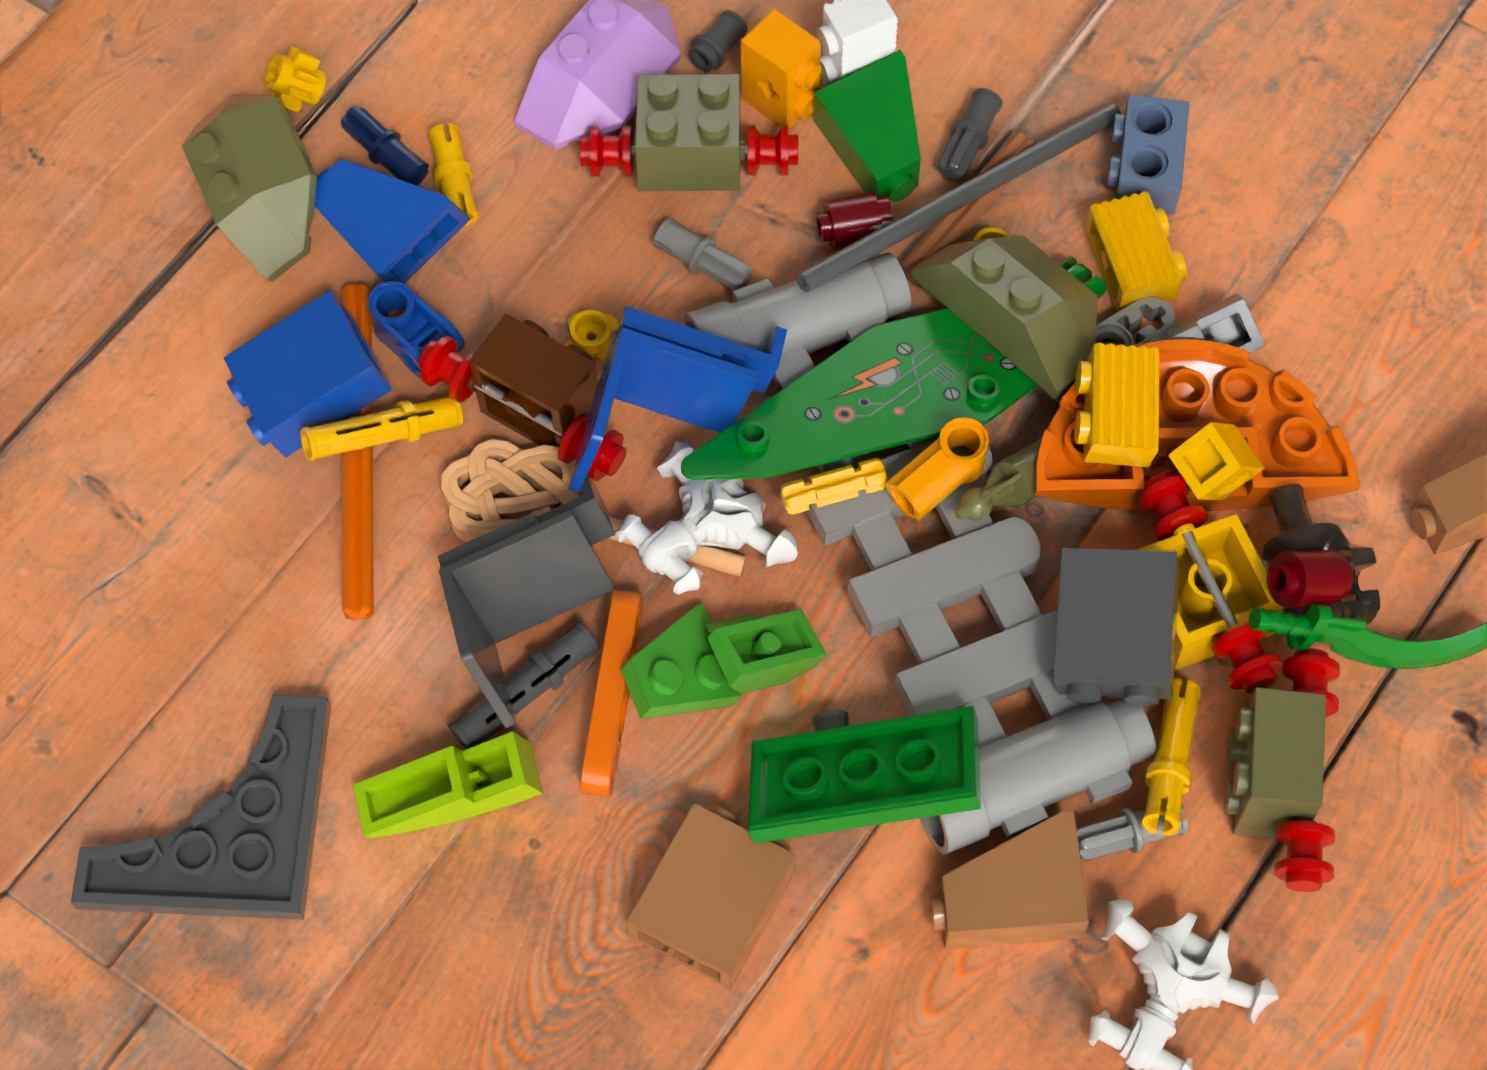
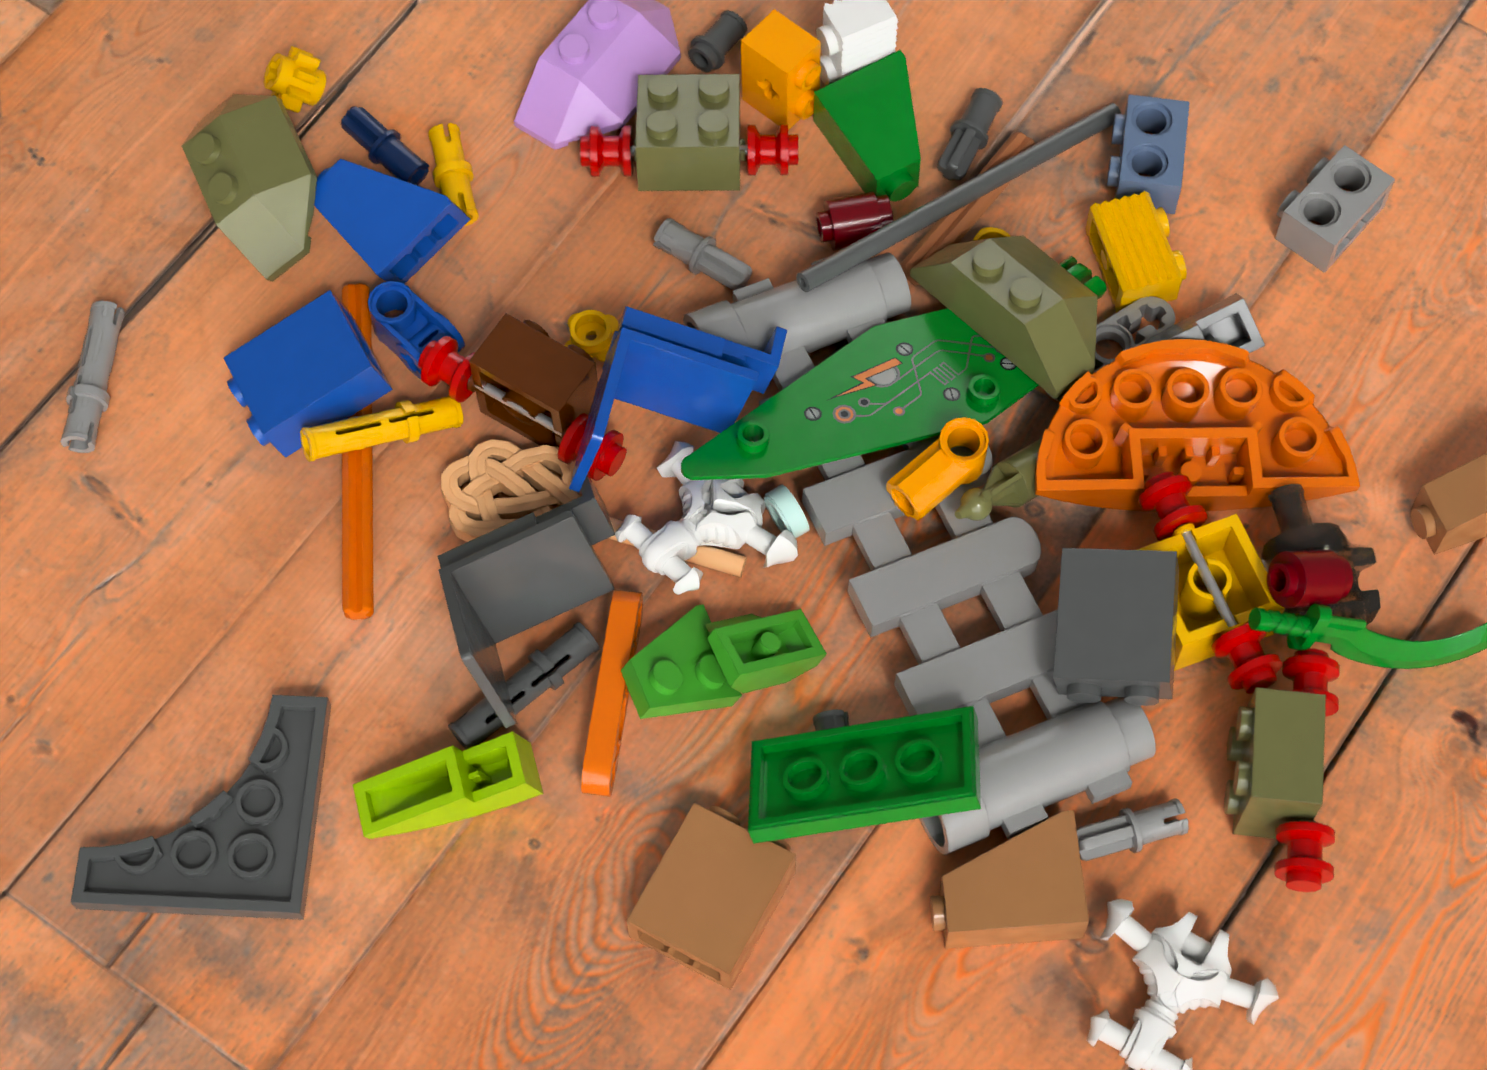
(89, 392): none -> light grey pin
(786, 511): none -> light aqua tile
(833, 486): yellow axle -> none
(1119, 405): yellow brick -> none
(1168, 774): yellow pin -> none
(1216, 461): yellow brick -> none
(1339, 211): none -> light grey brick

